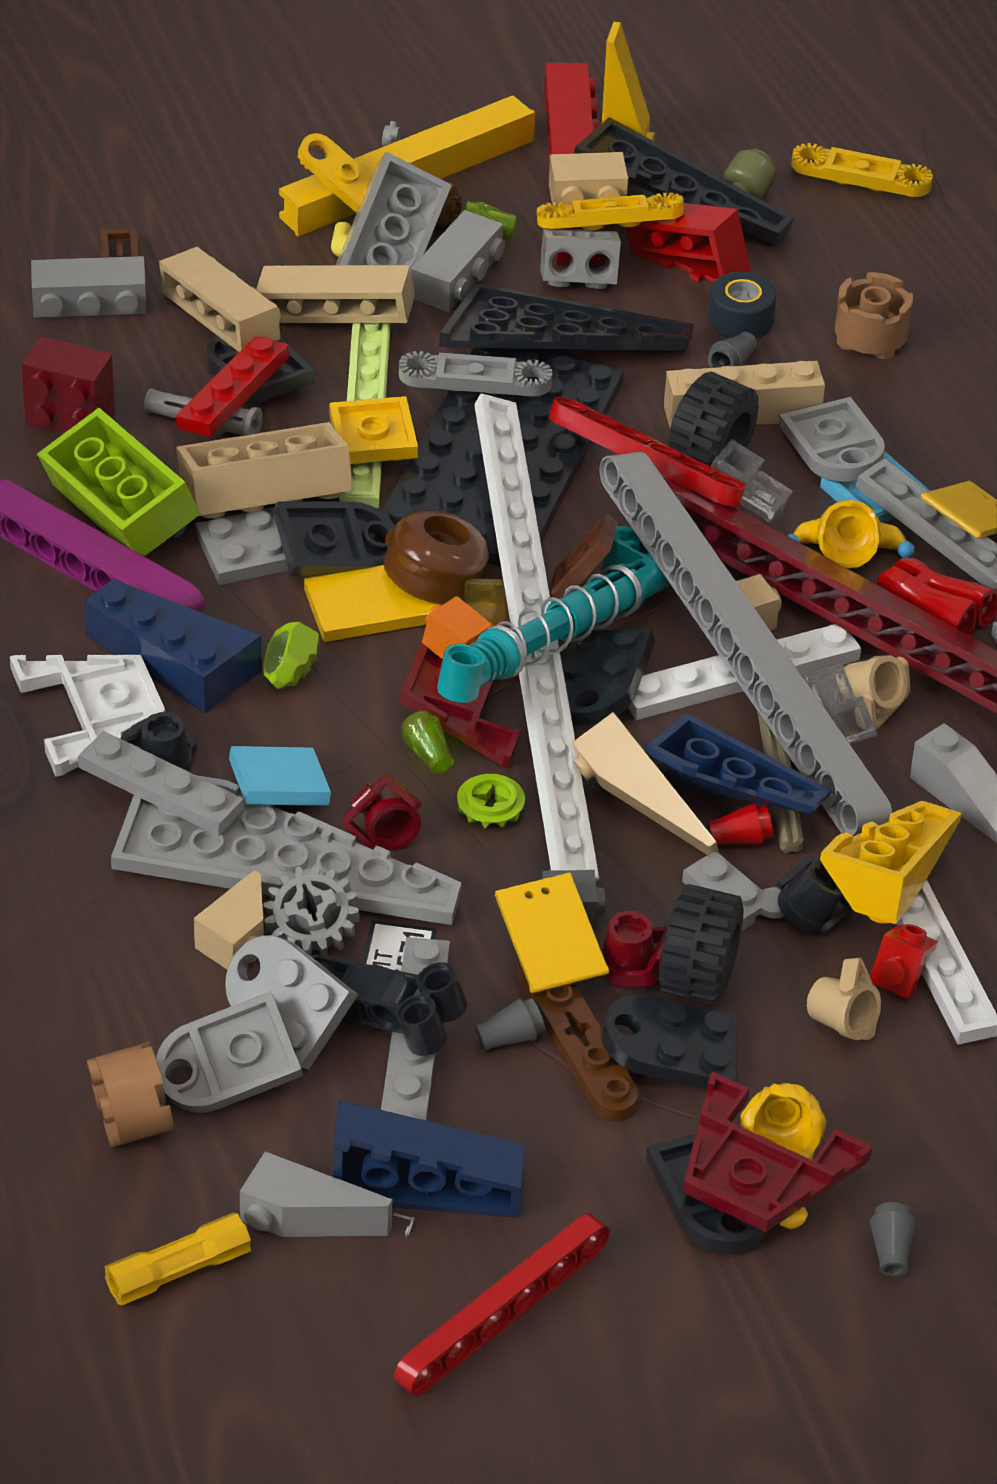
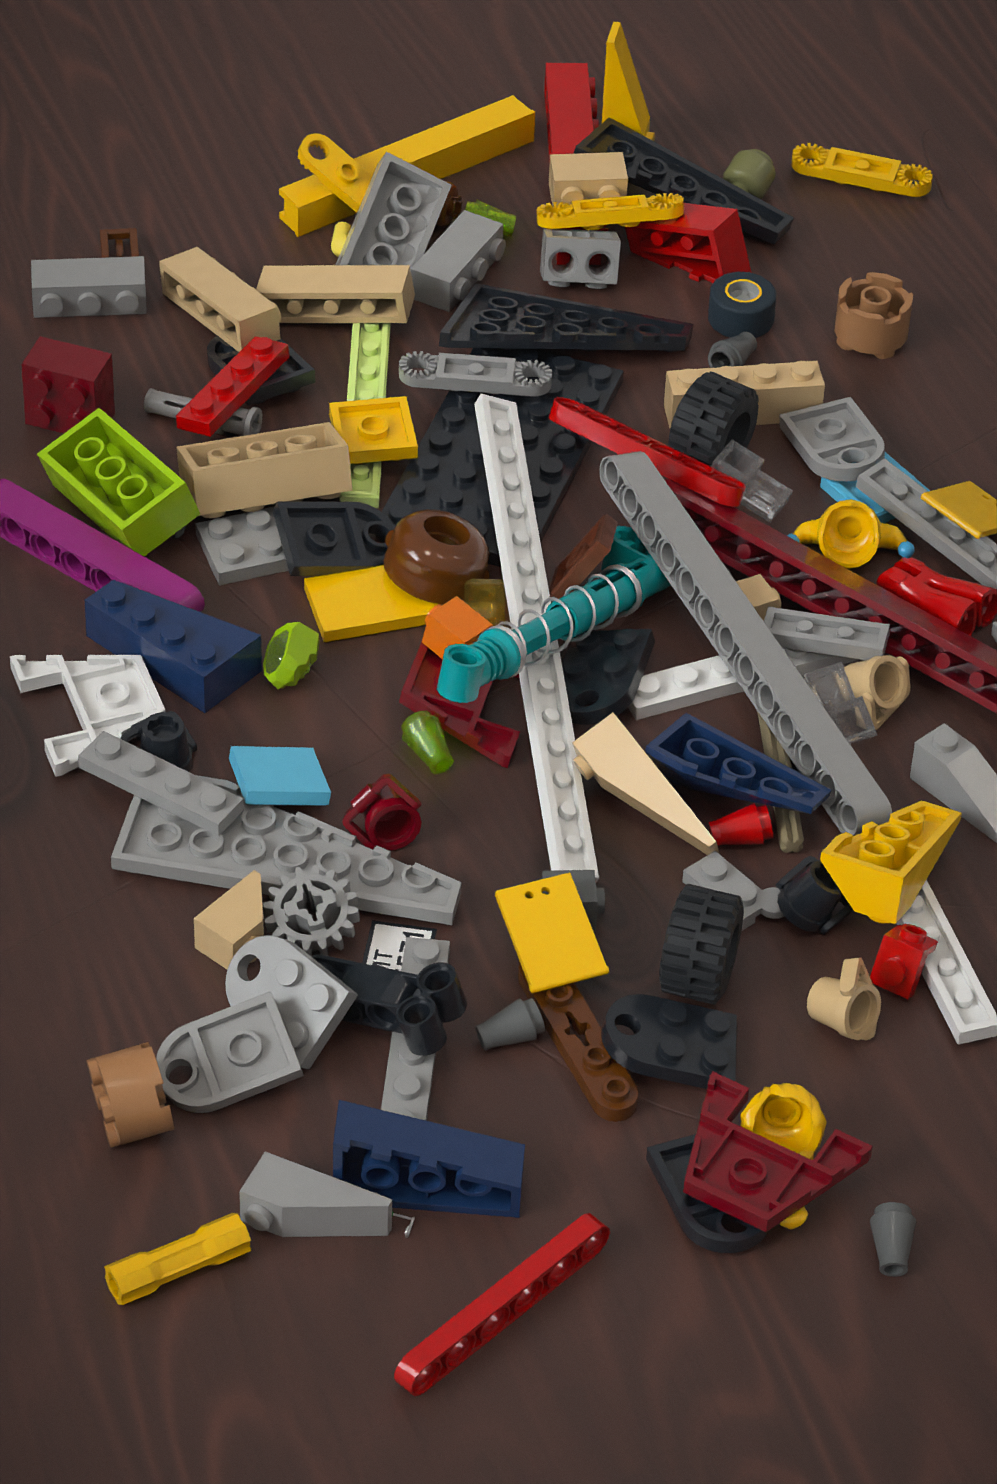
(391, 133): light grey piece -> none
(478, 789): lime gear -> none
(631, 950): dark red piece -> none
(827, 634): none -> light grey plate

